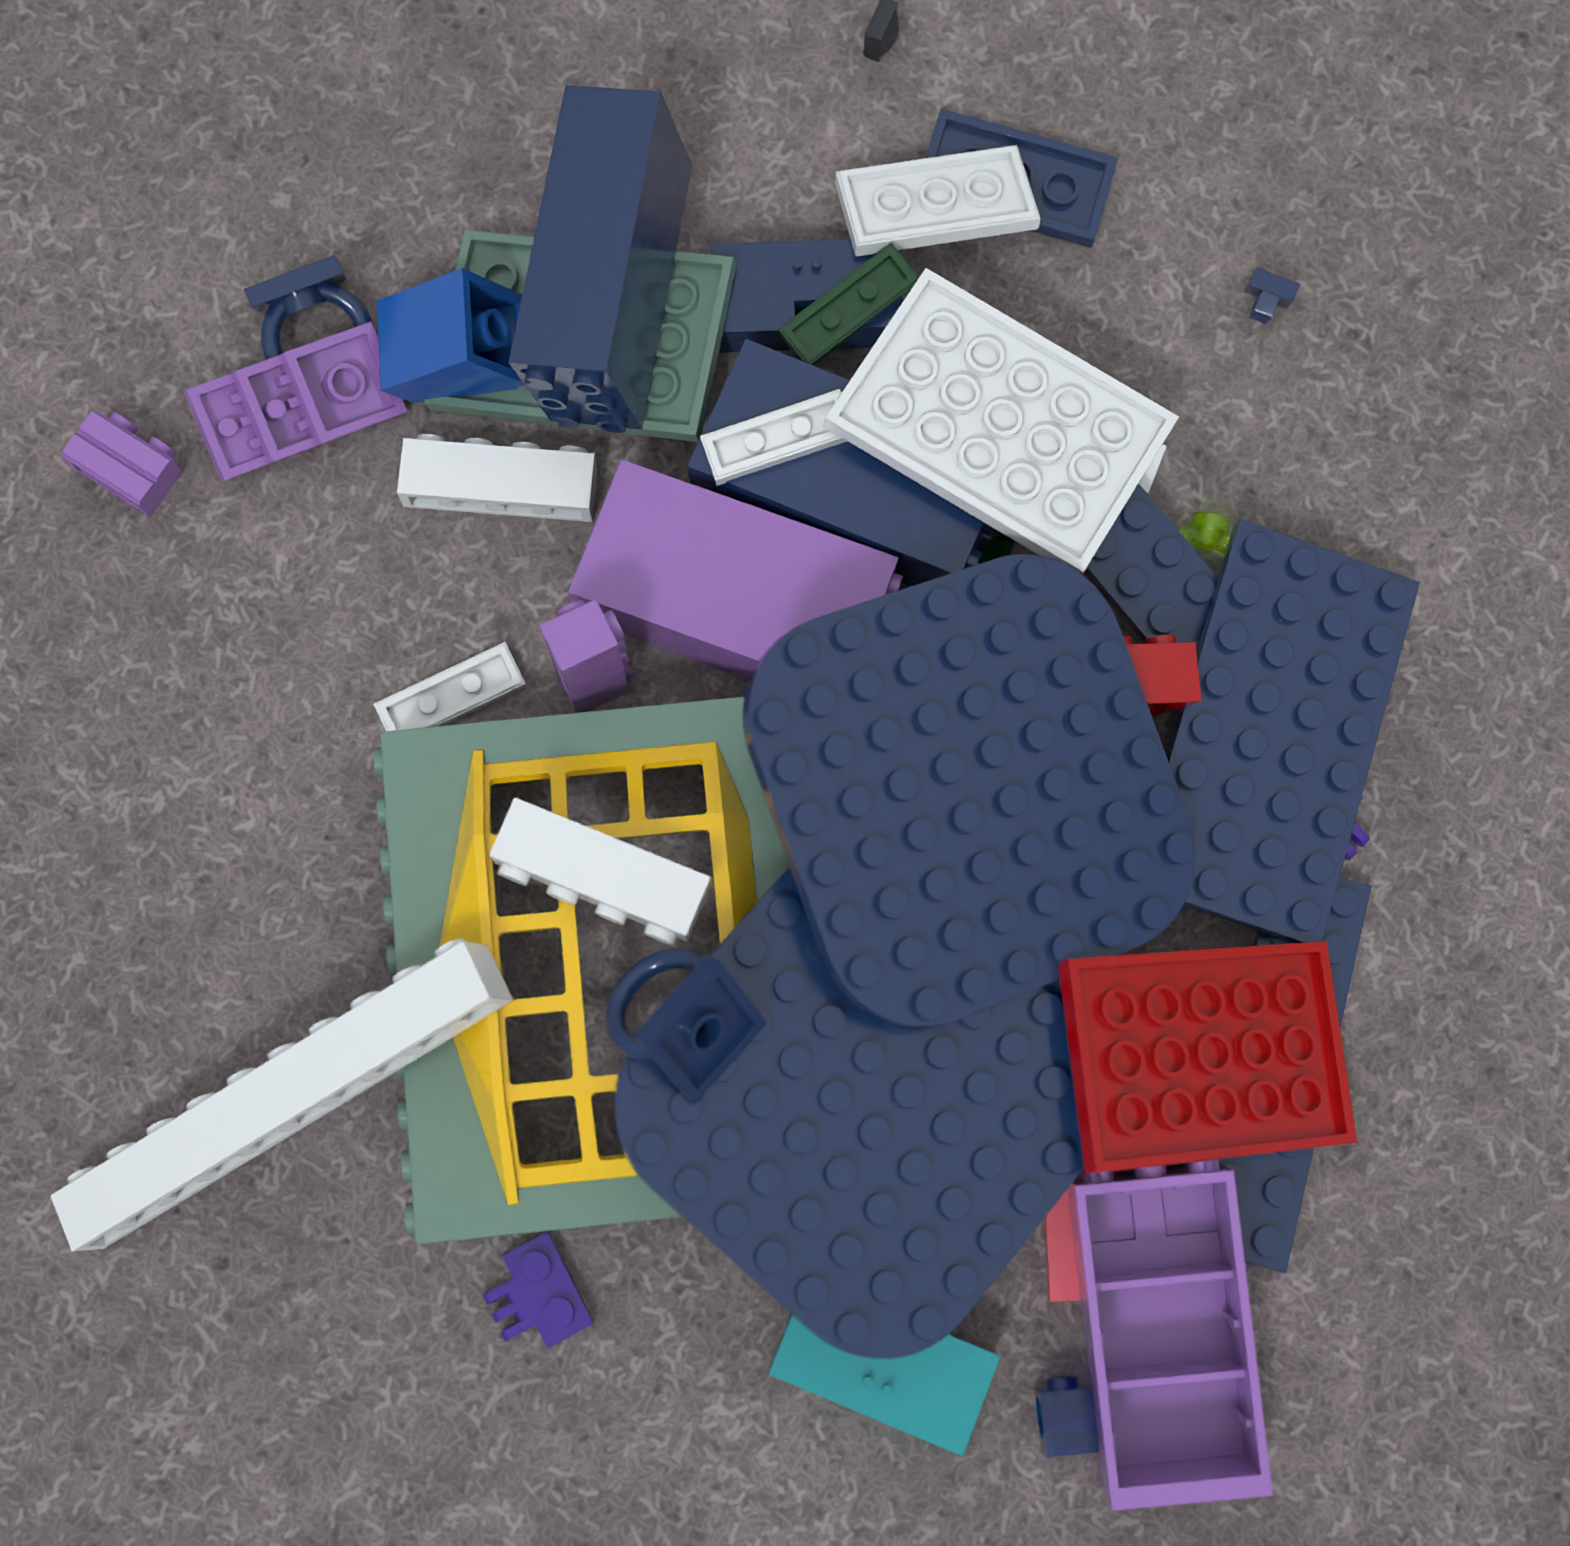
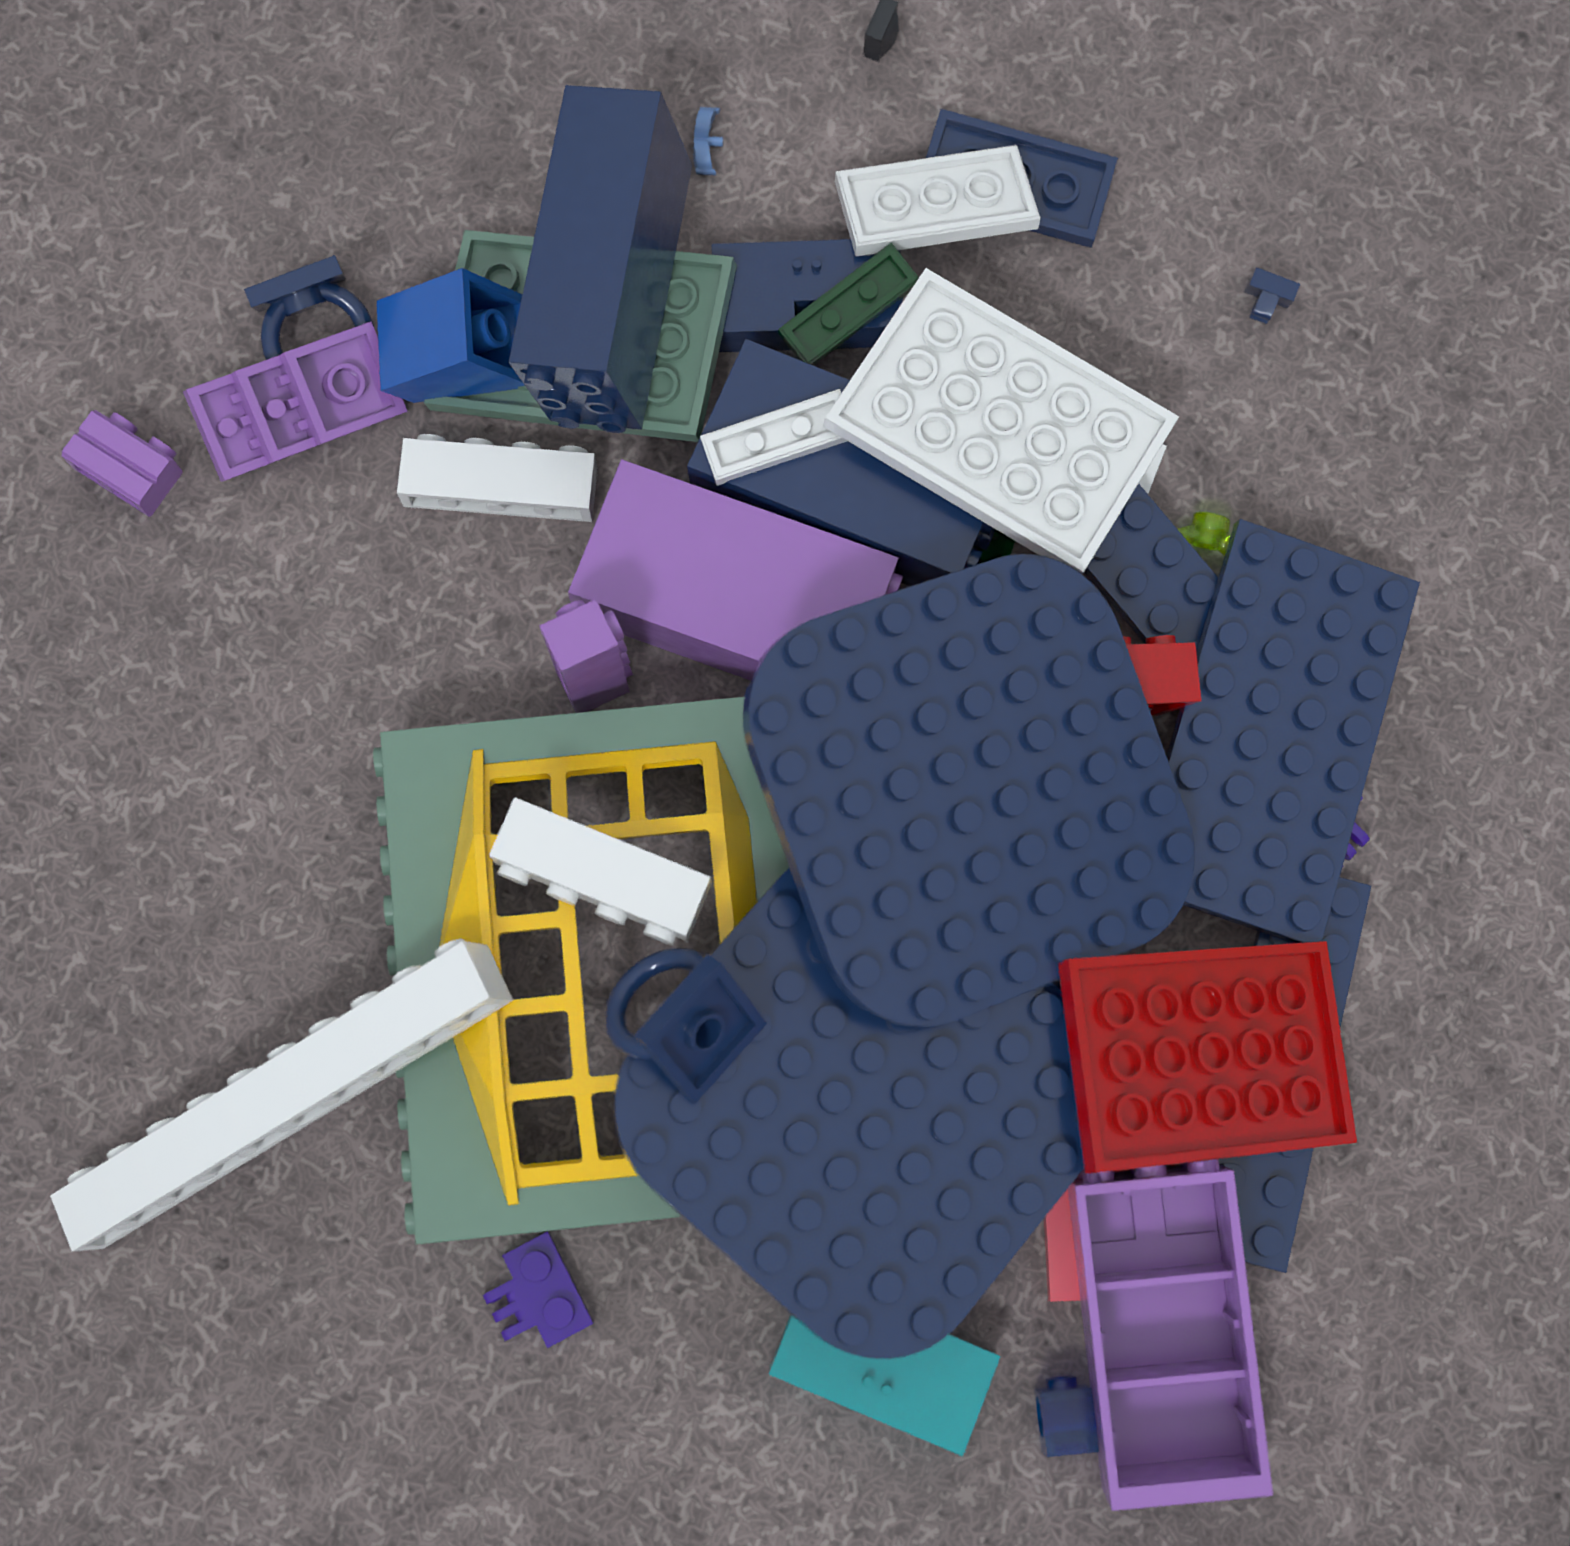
(453, 692): white tile -> none
(703, 140): none -> medium blue piece

